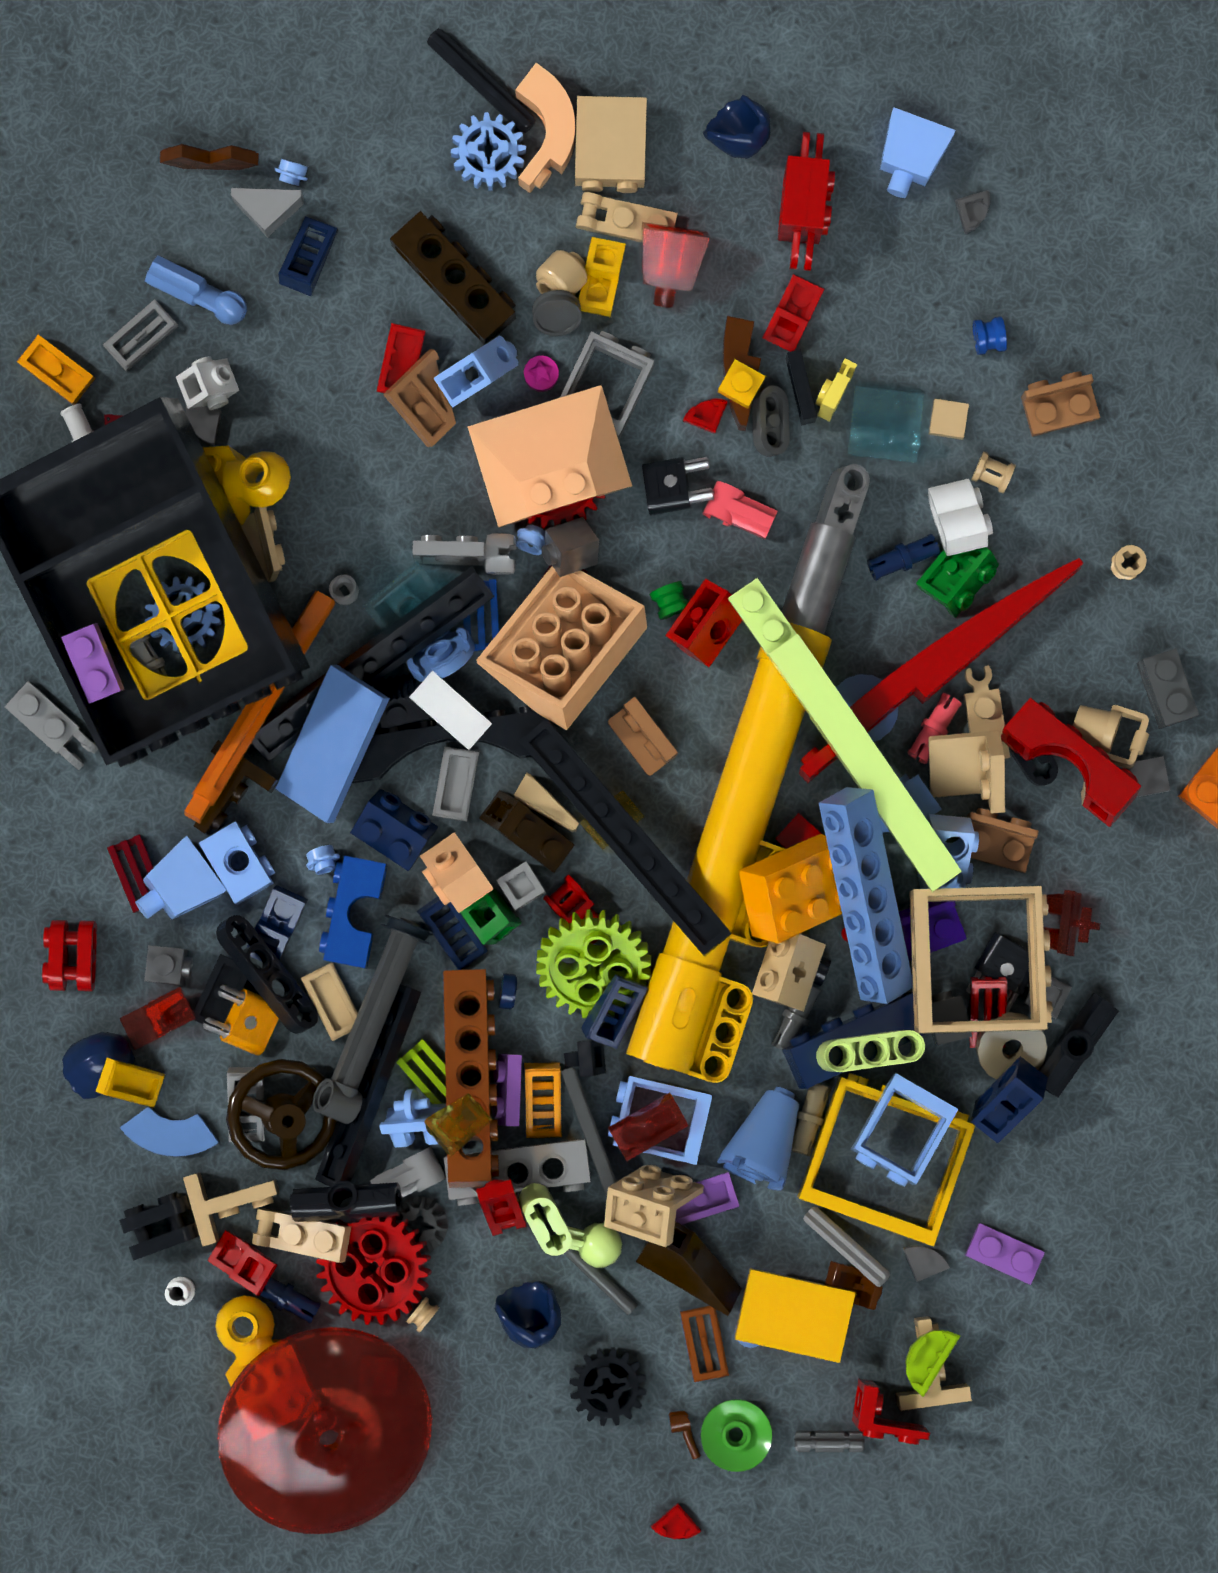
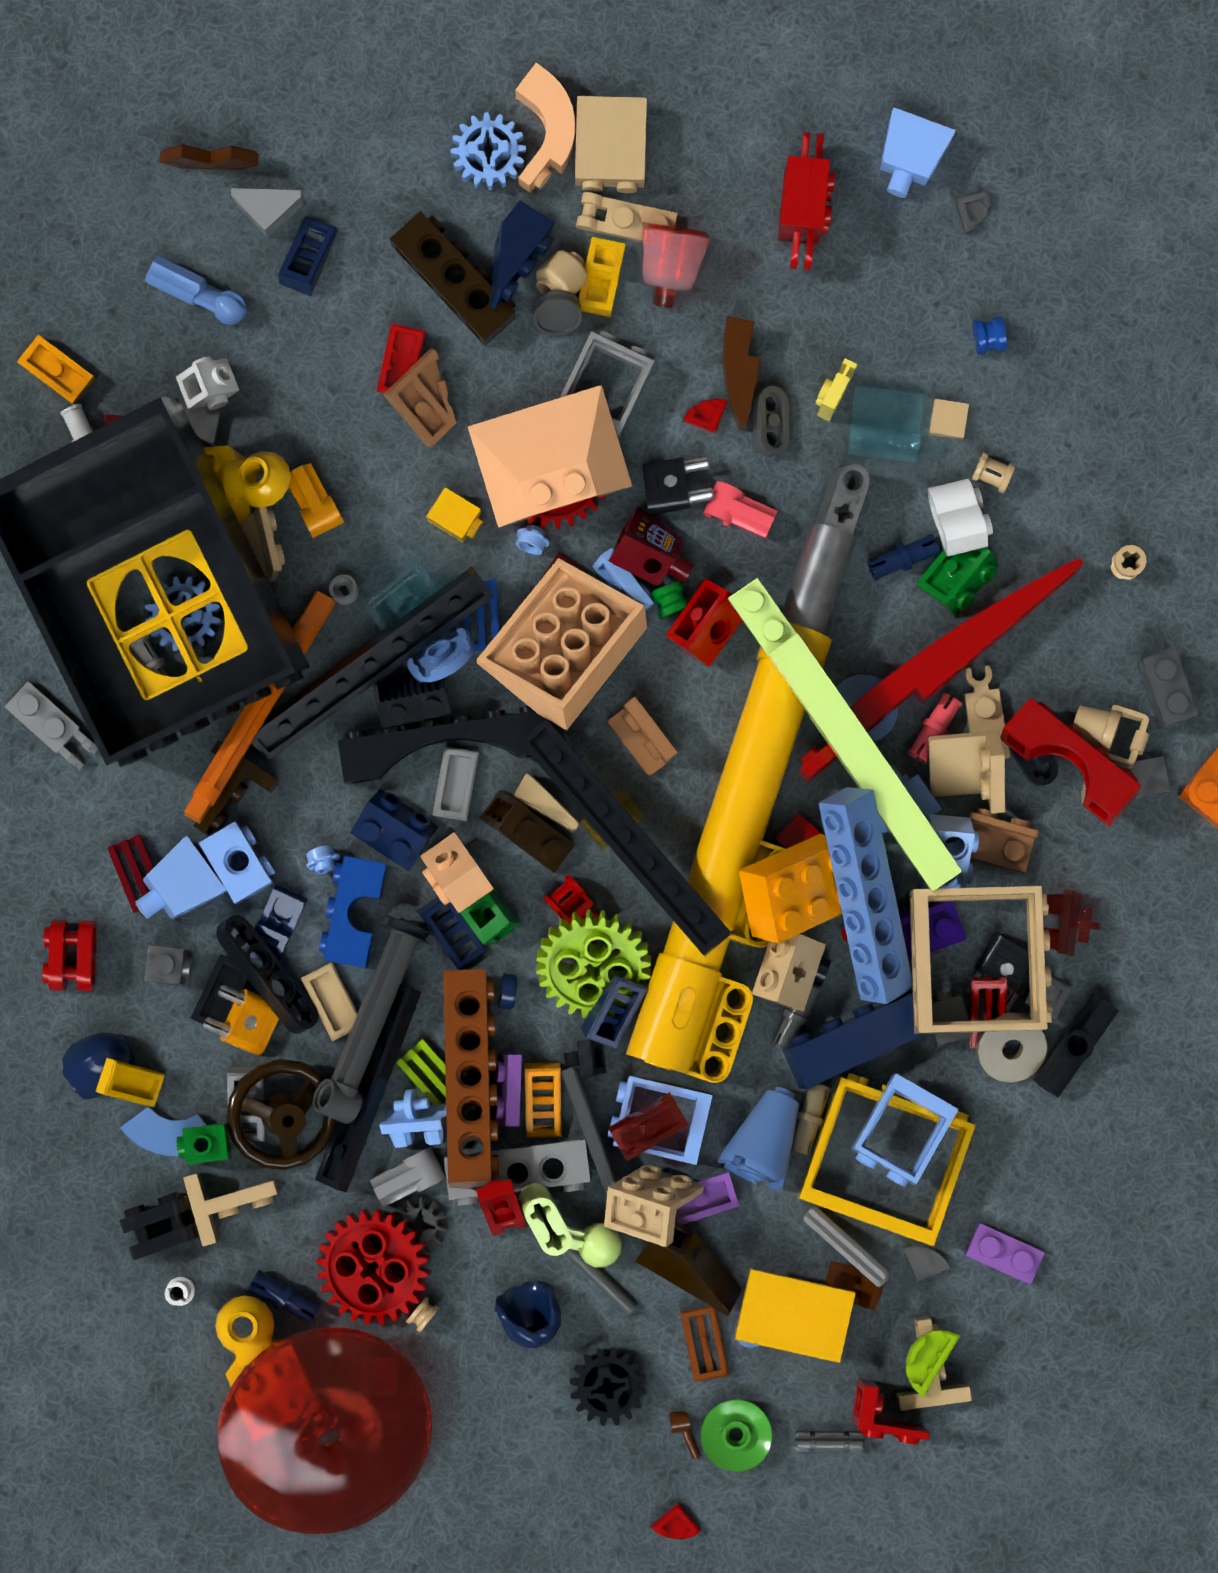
(92, 663): medium lavender plate -> none
(149, 345): light grey tile -> none
(158, 1018): clear red slope -> none
(218, 1143): none -> green brick
(242, 1262): red slope -> none
(291, 172): light blue plate -> none
(308, 1238): tan plate -> none
(316, 506): none -> light orange piece
(325, 1202): black piece -> none
(332, 743): medium blue tile -> none
(450, 710): white sticker -> none
(455, 516): none -> yellow brick
(457, 1123): clear yellow slope -> none
(468, 551): light grey plate -> none
(481, 80): black axle -> none
(490, 362): light blue torso -> none
(519, 241): none -> dark blue slope
(521, 886): light grey brick -> none
(541, 373): dark pink tile -> none
(570, 547): flat silver brick -> none
(622, 580): none -> light blue plate
(649, 550): none -> dark red torso
(739, 128): dark blue hair -> none
(741, 384): yellow plate -> none
(793, 313): red slope -> none
(801, 387): black tile -> none
(887, 1051): yellowish green beam -> none
(1009, 1099): dark blue brick -> none
(1060, 403): medium nougat bracket -> none

